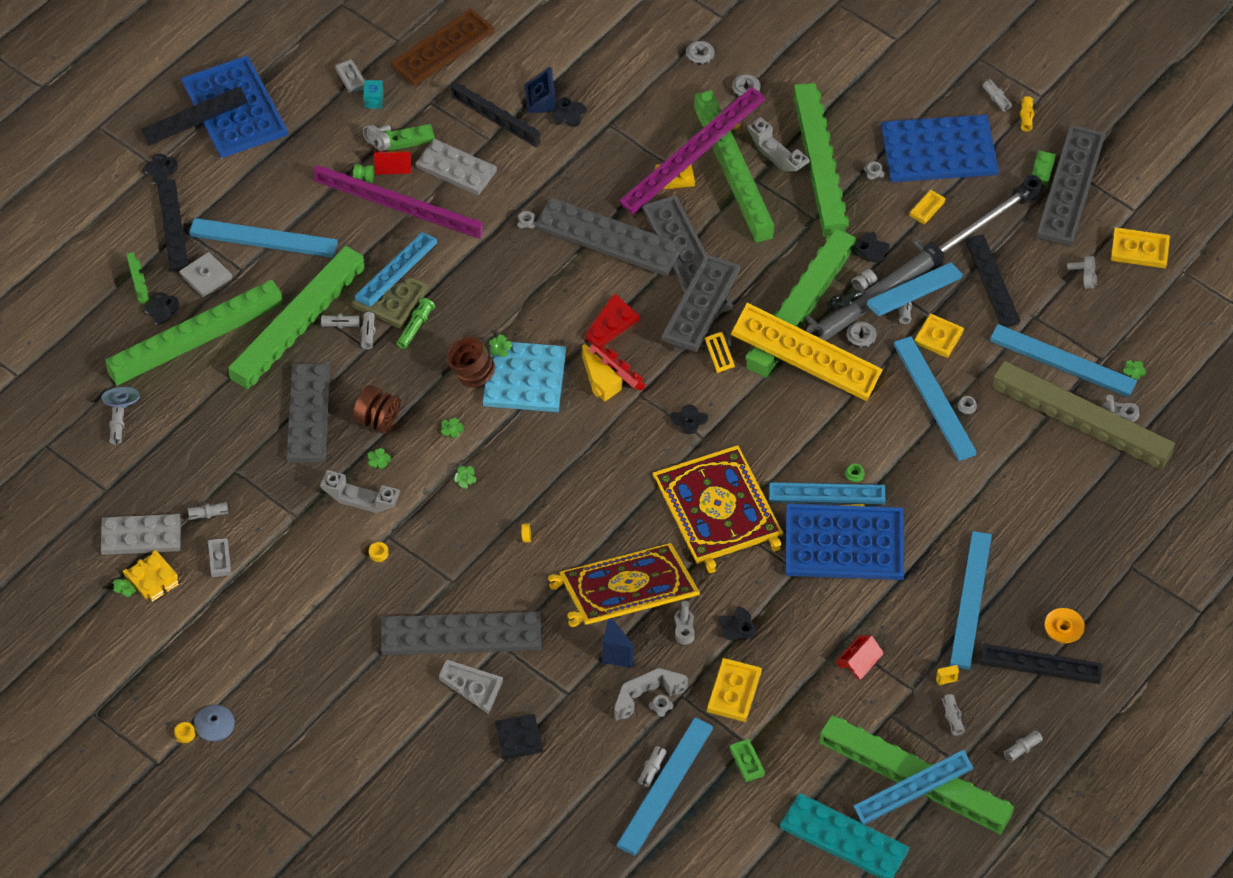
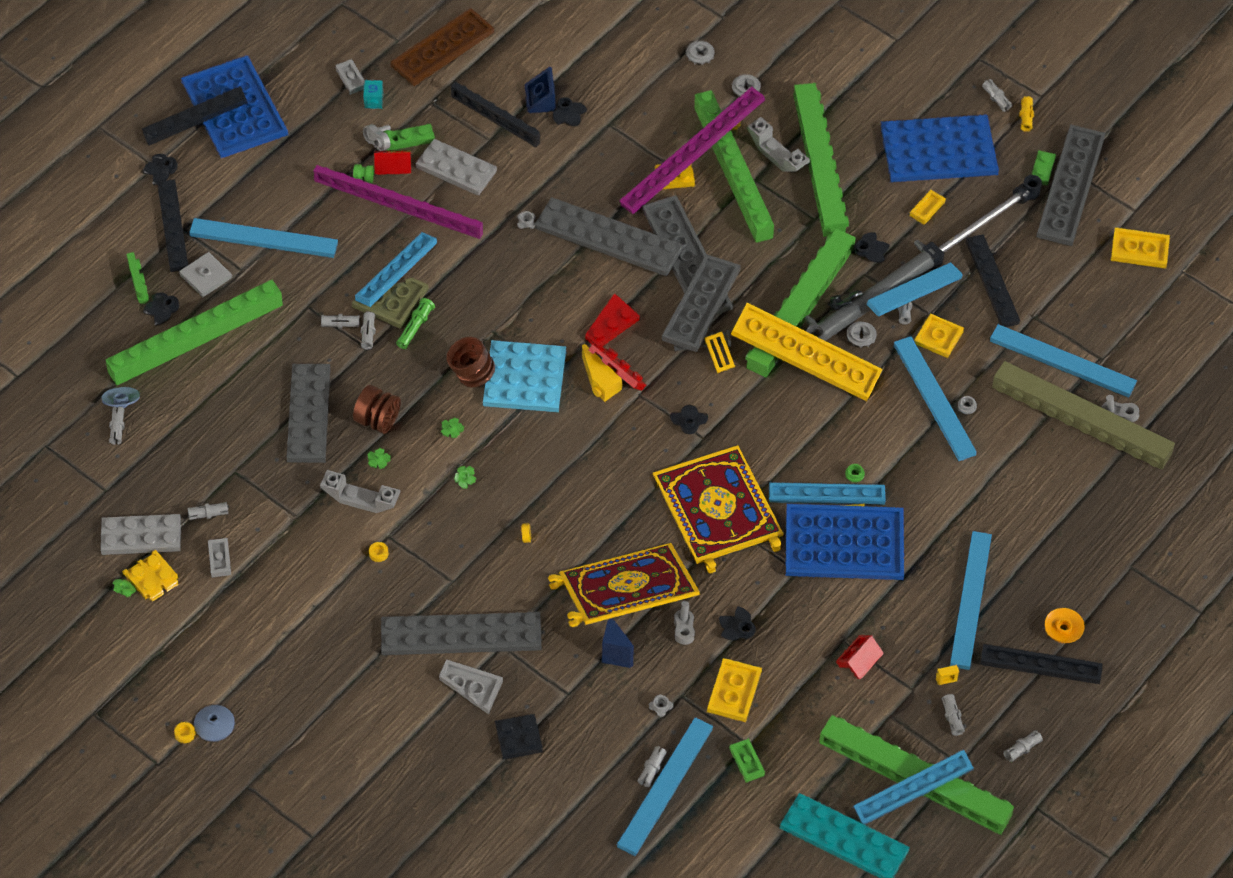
(296, 318): bright green brick -> none
(499, 346): bright green plant -> none
(672, 682): light grey slope -> none
(865, 280): light grey wheel -> none
(871, 167): light grey plate -> none
(1090, 277): light grey piece -> none
(1134, 370): bright green plant -> none

